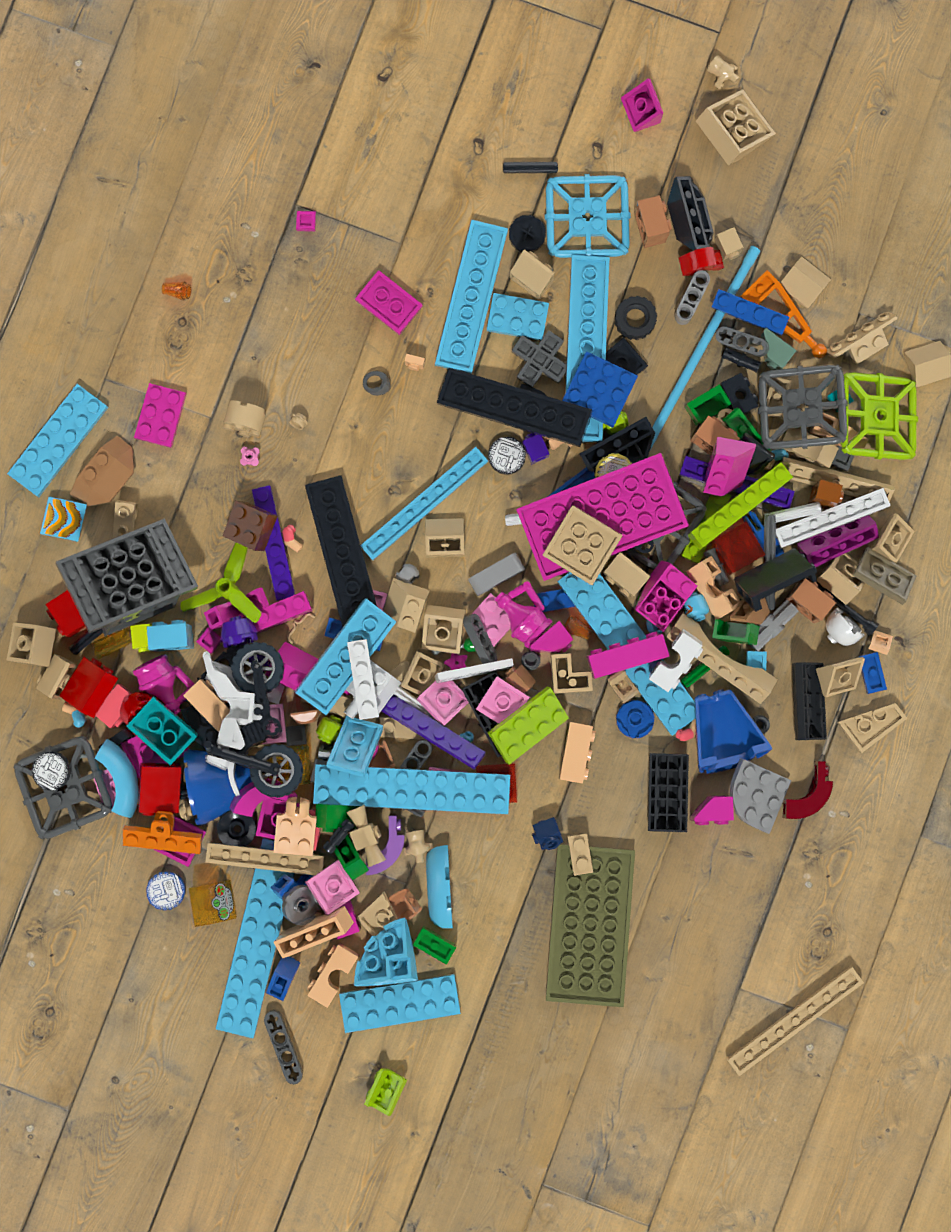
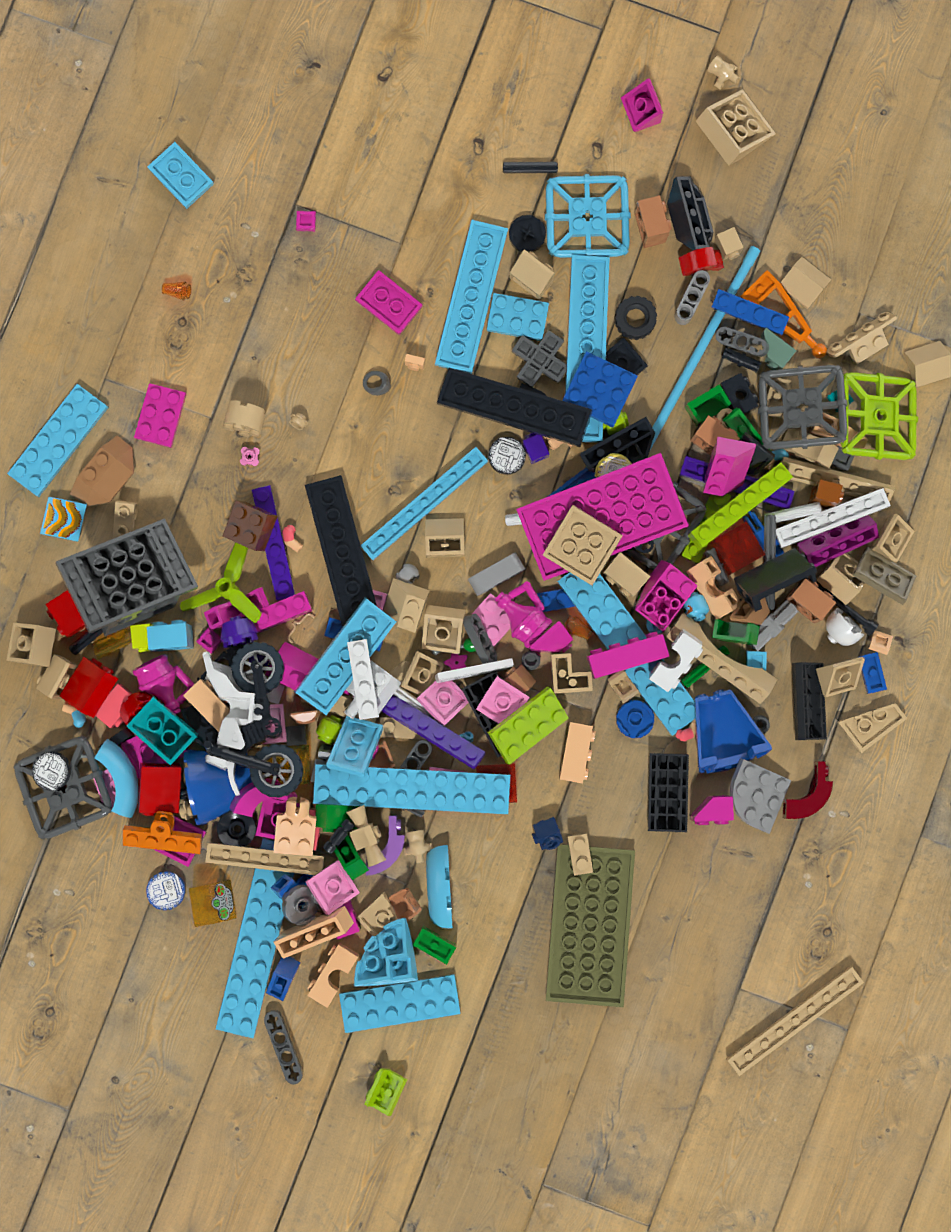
(180, 175): none -> medium azure plate

